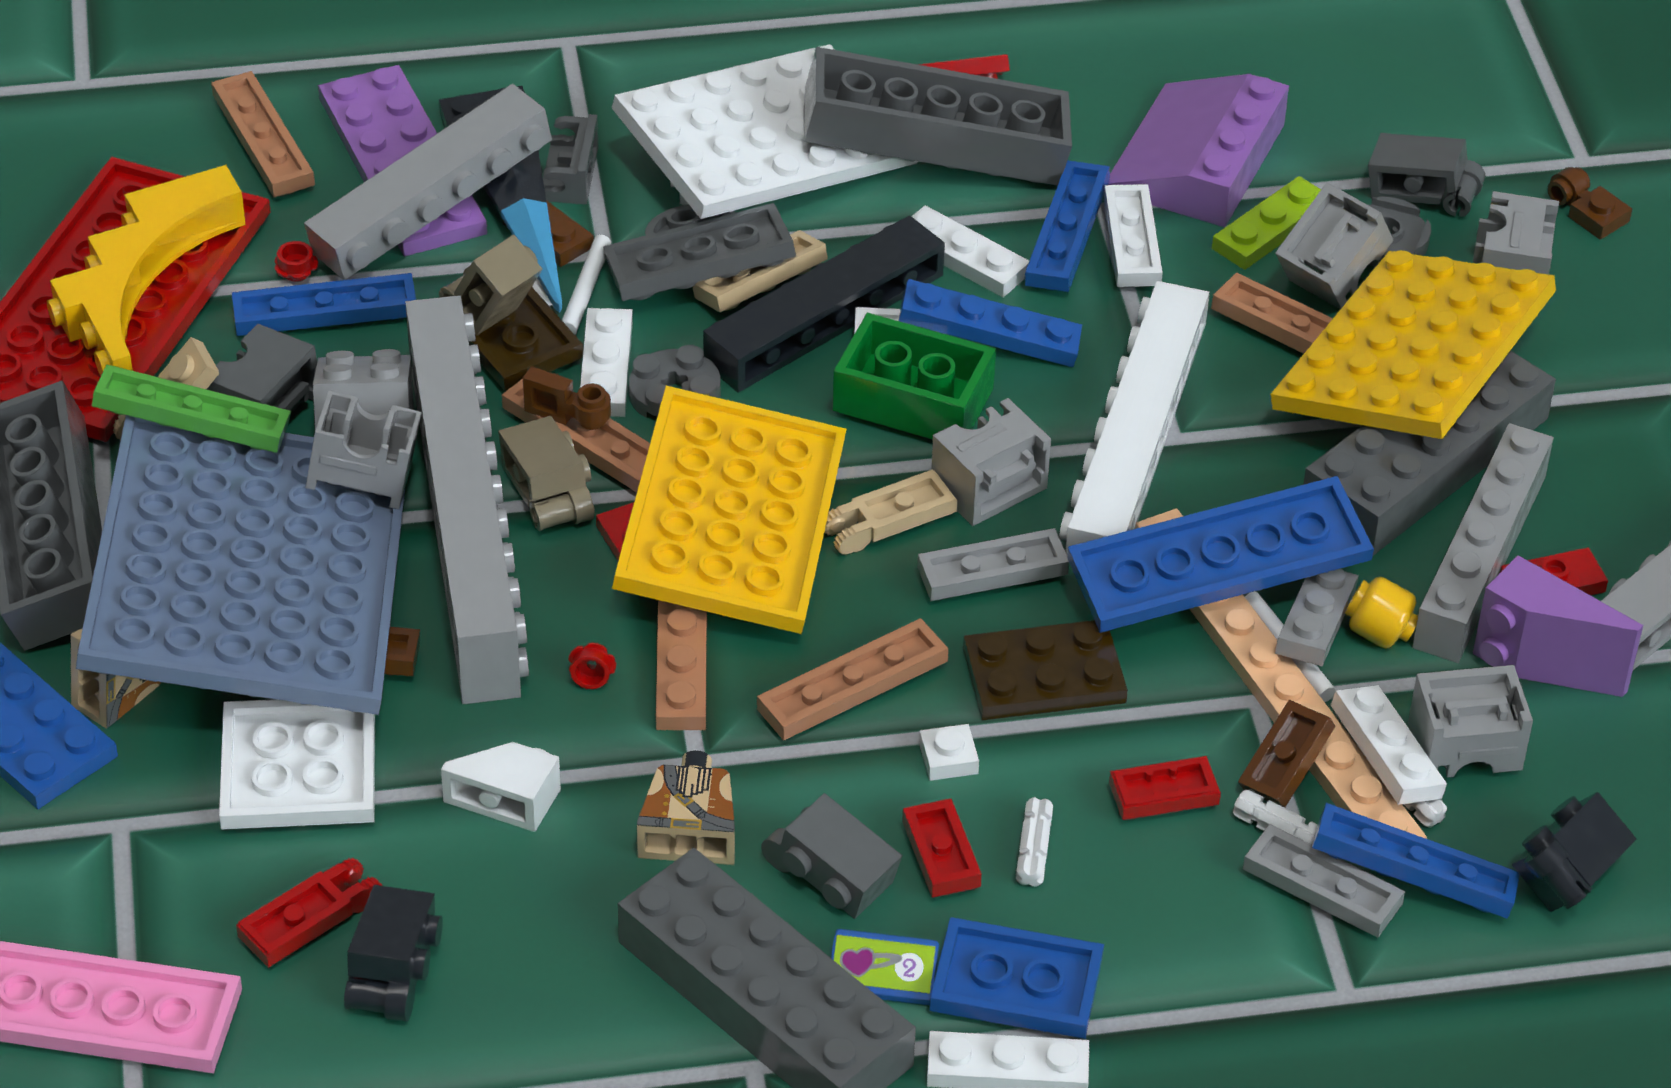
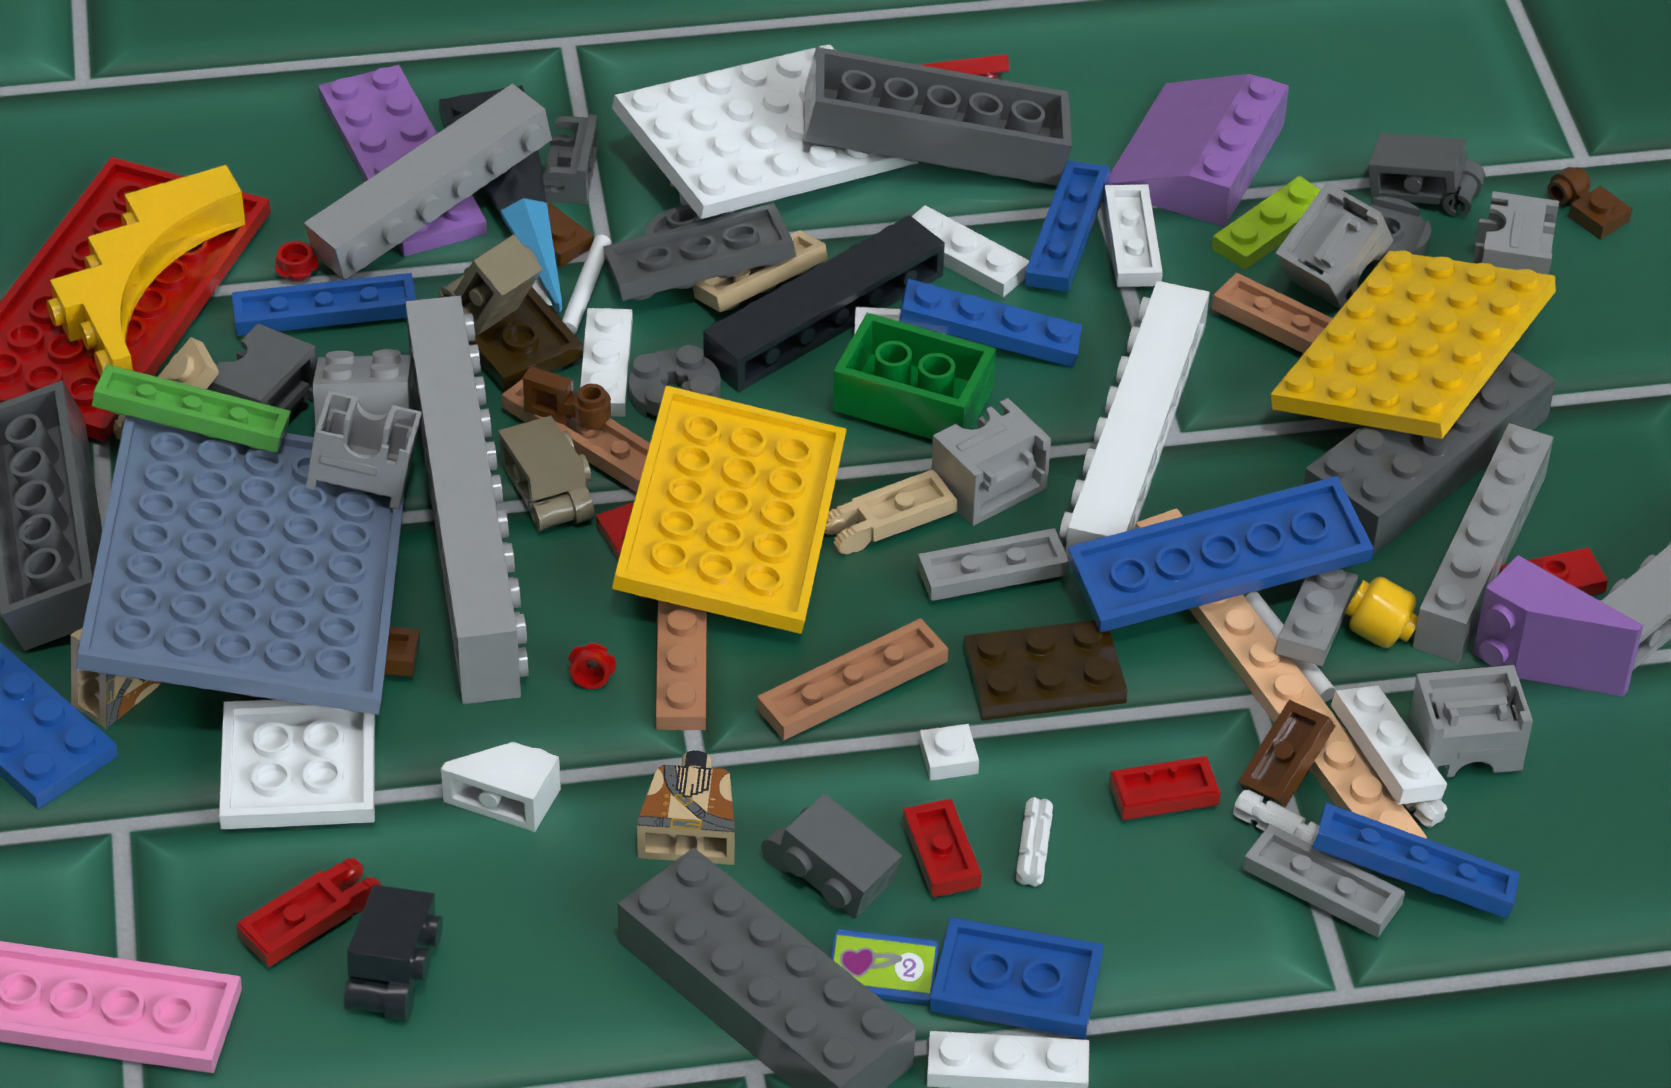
(263, 134): nougat plate -> none
(1573, 851): black hinge -> none

